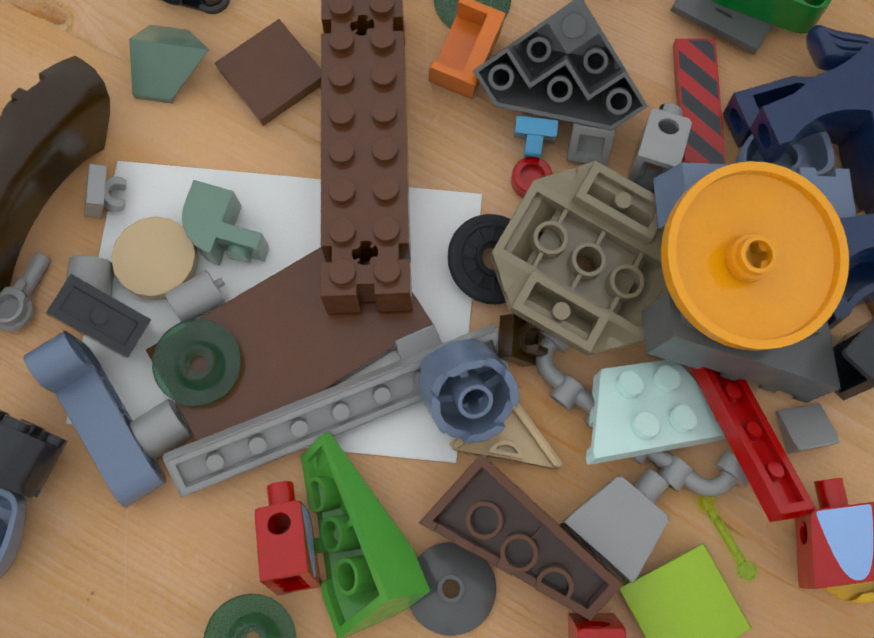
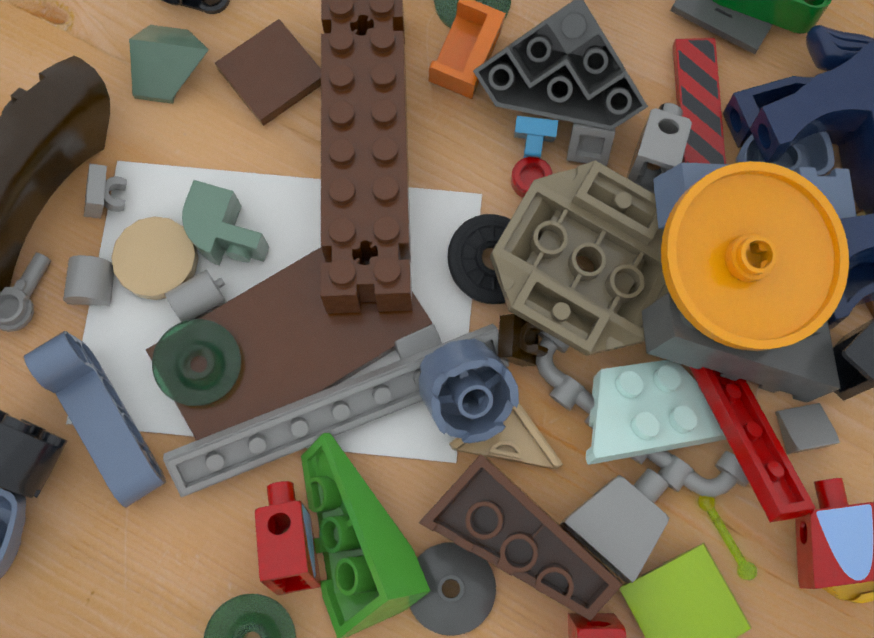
(98, 316): black panel -> none
(160, 429): light grey brick -> none

